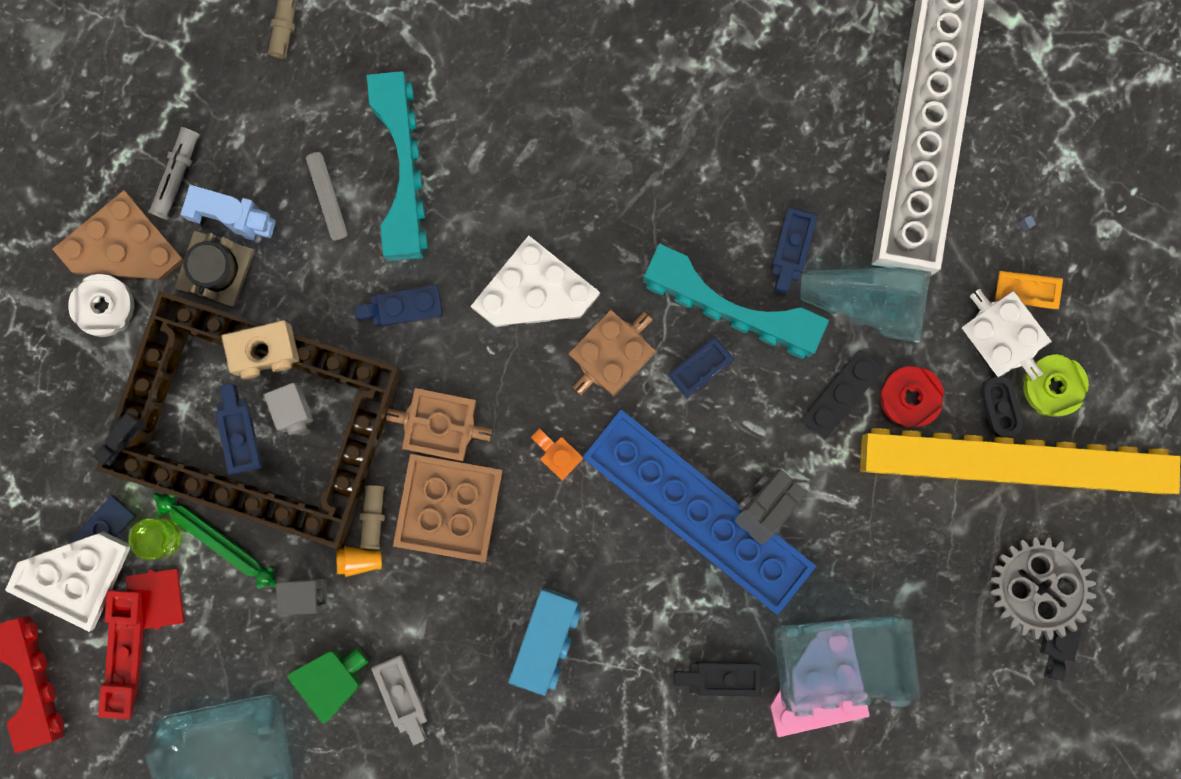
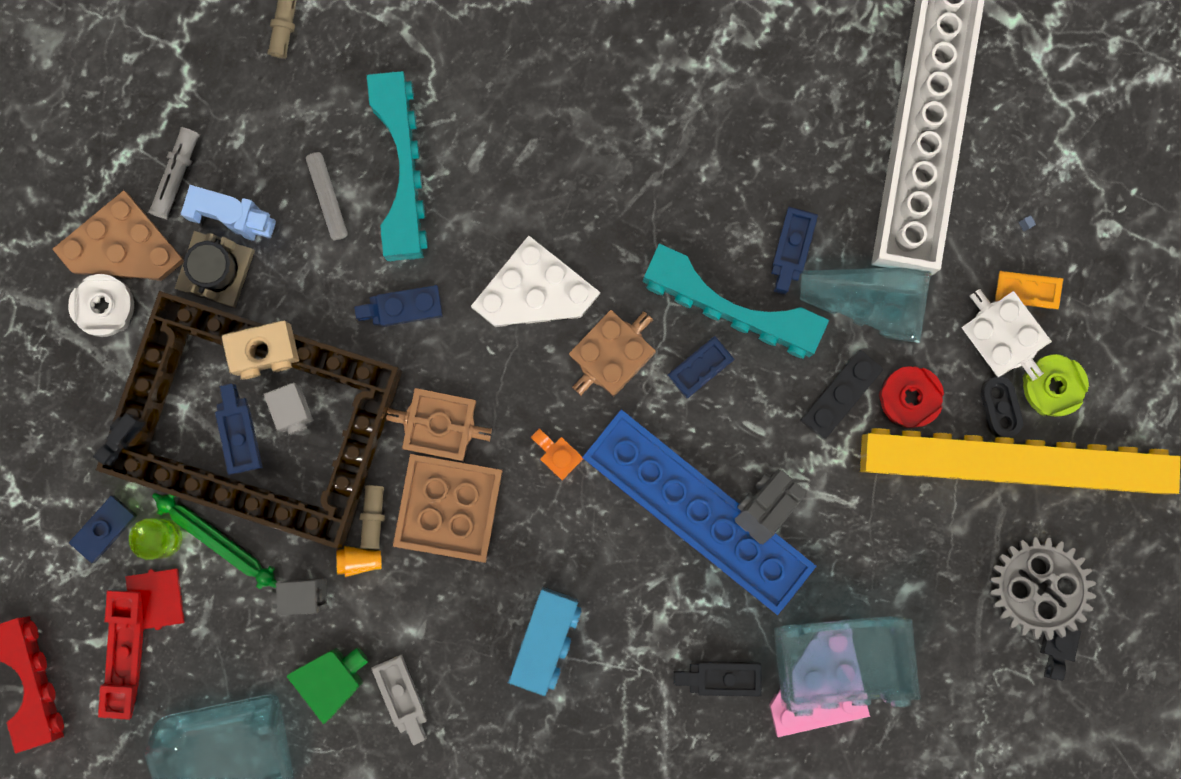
(72, 578): white plate -> none

